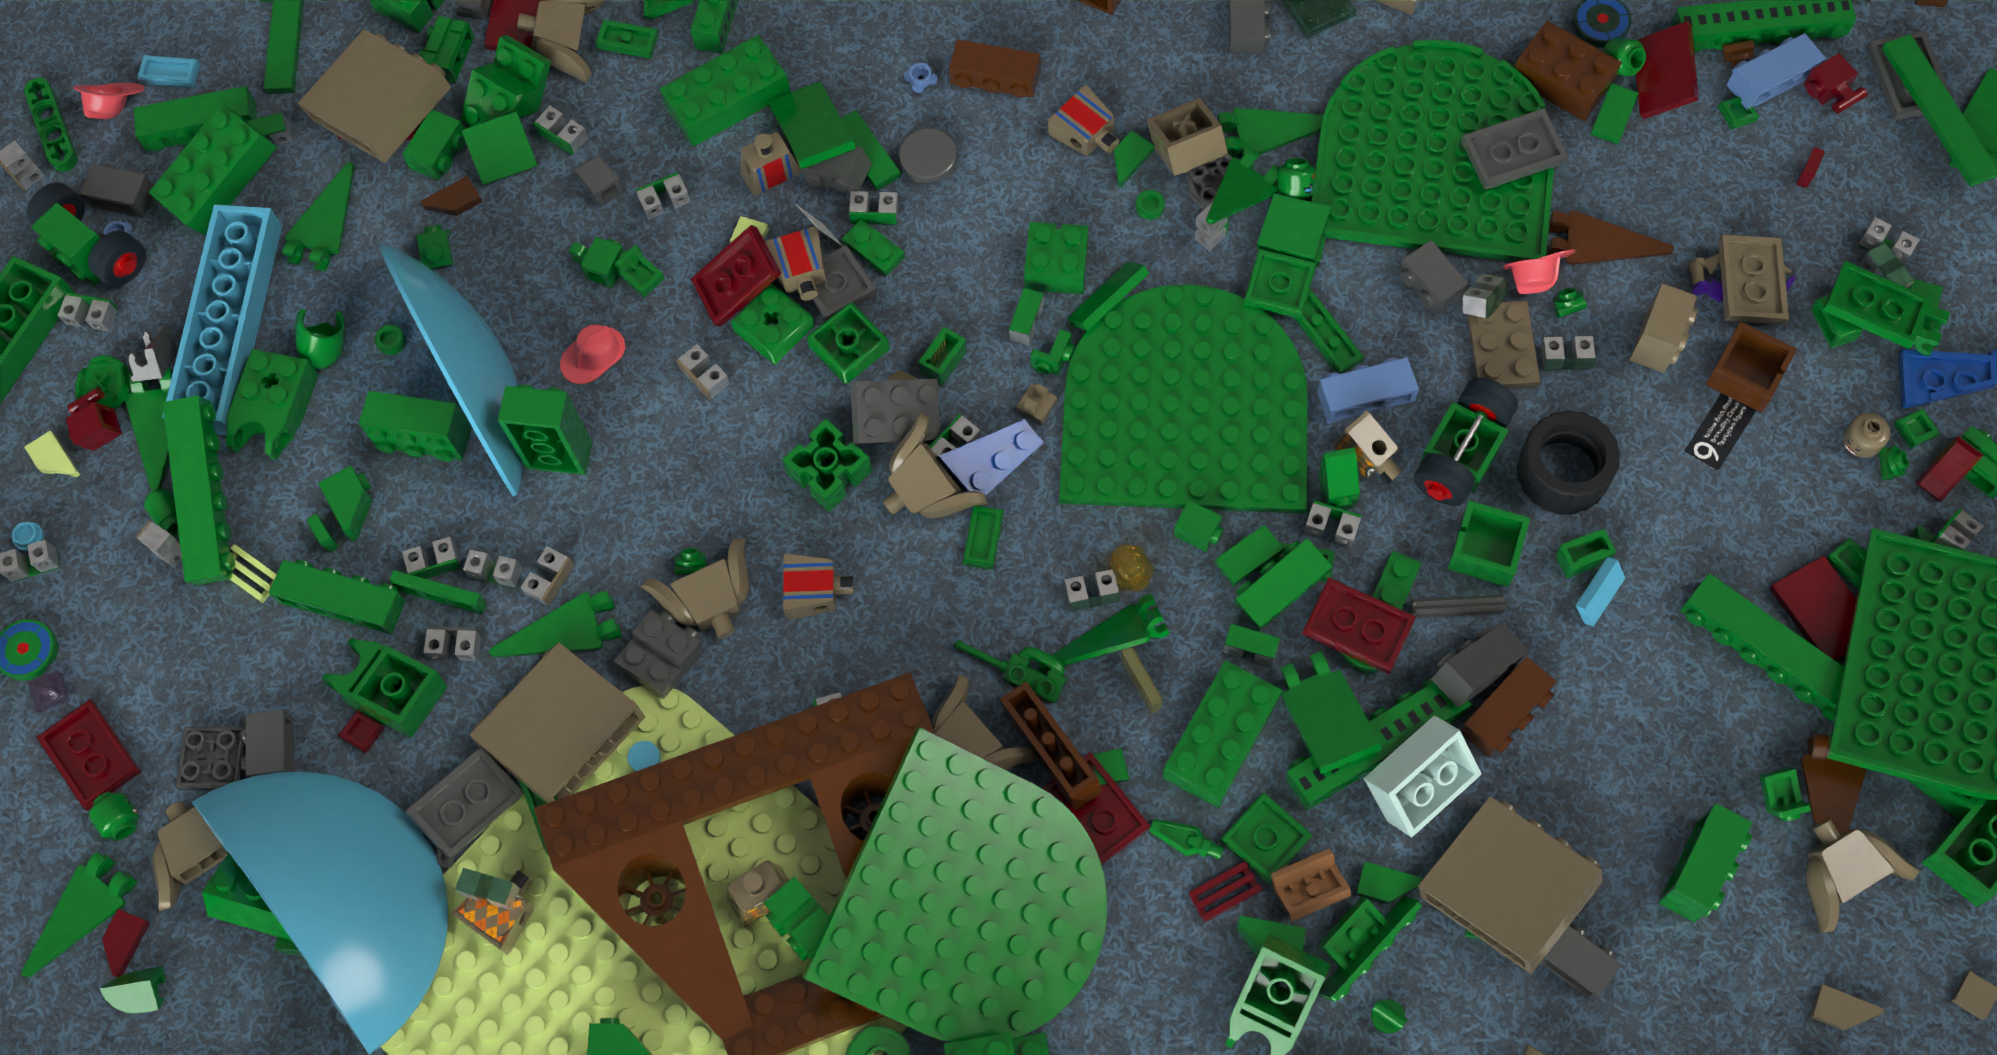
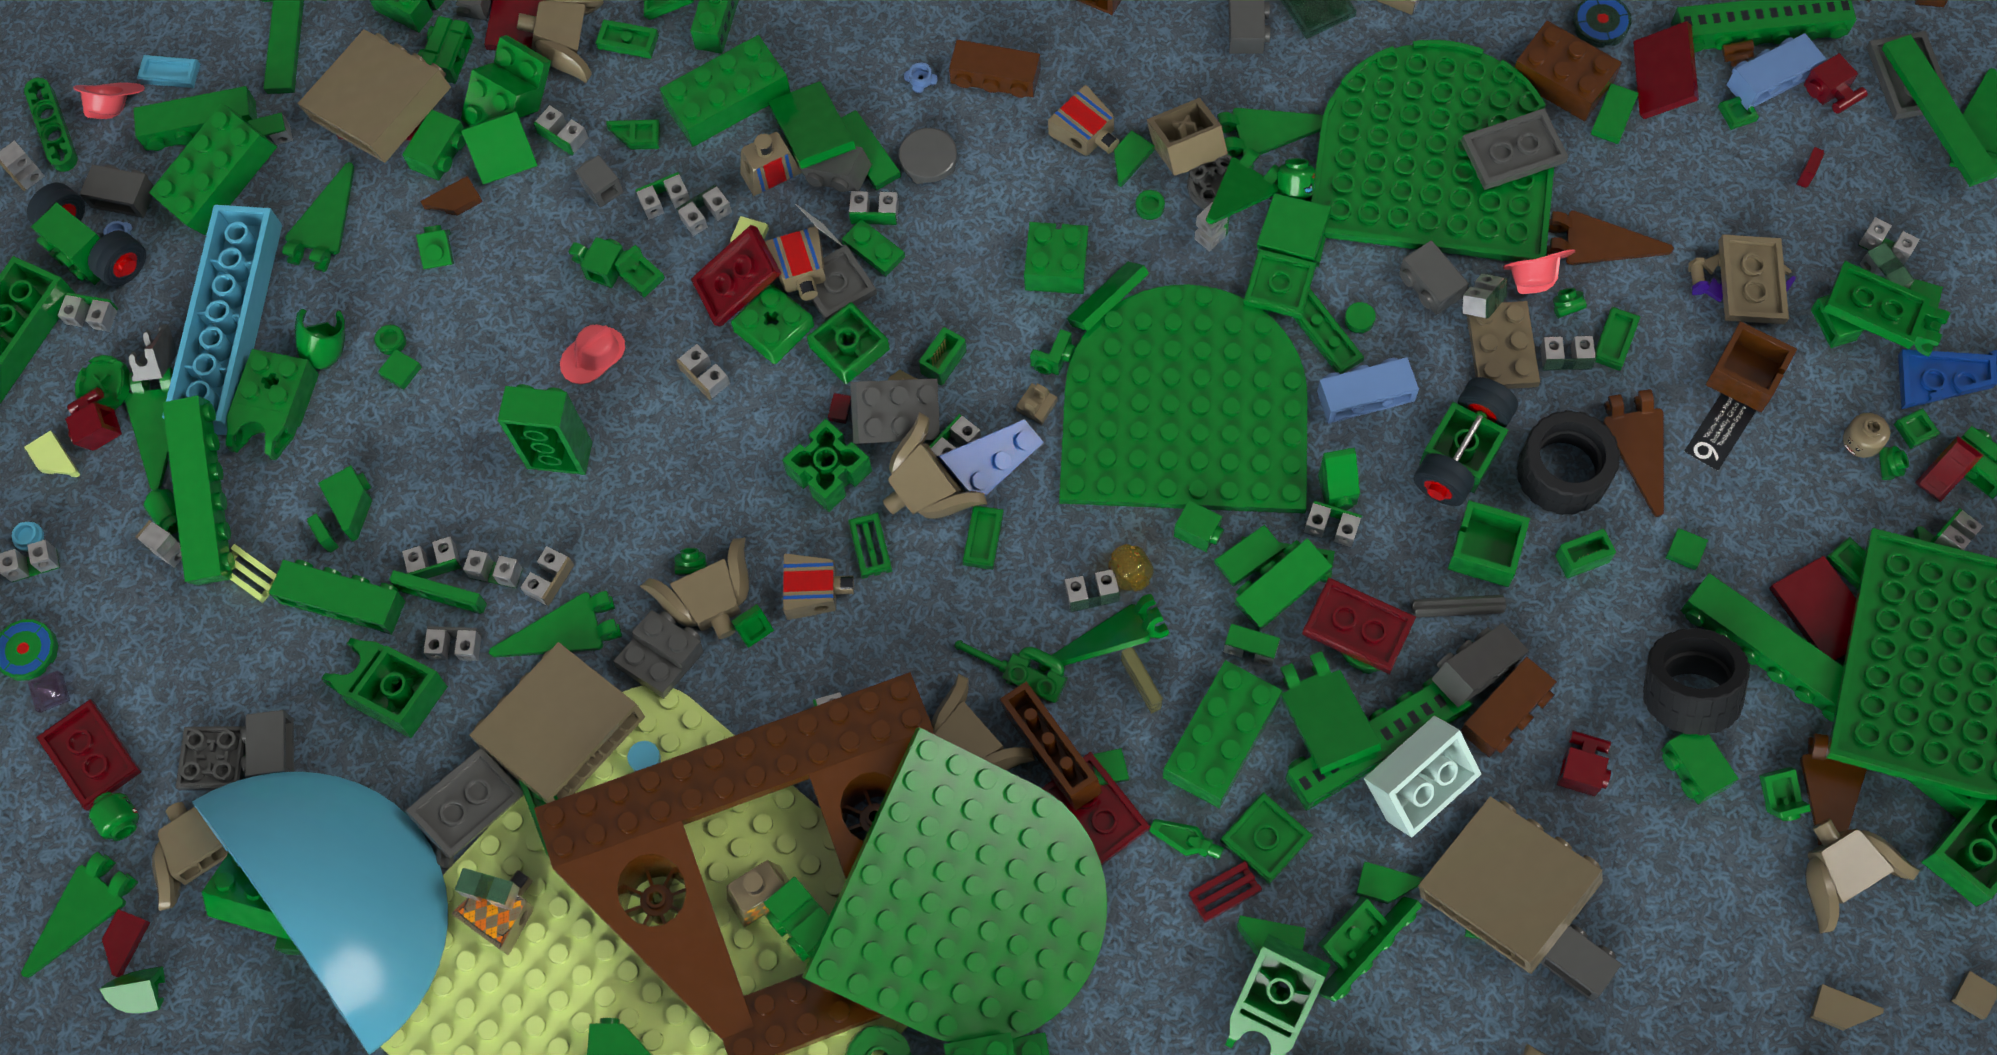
(361, 731): dark red tile -> none
(399, 369): none -> green tile
(415, 426): green brick -> none
(464, 352): medium azure brick -> none
(636, 133): none -> green tile
(714, 201): none -> flat silver piece
(752, 625): none -> green tile
(839, 408): none -> dark red piece
(875, 569): none -> green tile
(1023, 321): green piece -> none
(1309, 885): medium nougat bracket -> none
(1360, 317): none -> green tile
(1371, 446): torso -> none
(1388, 1016): green plate -> none
(1397, 580): green plate -> none
(1584, 769): none -> dark red brick
(1600, 591): medium azure tile -> none
(1616, 338): none -> green tile
(1627, 51): green head -> none
(1640, 444): none -> reddish brown flag
(1665, 328): dark tan brick -> none
(1686, 549): none -> green tile
(1691, 708): none -> black tyre
(1699, 766): none -> green brick
(1706, 863): green brick -> none

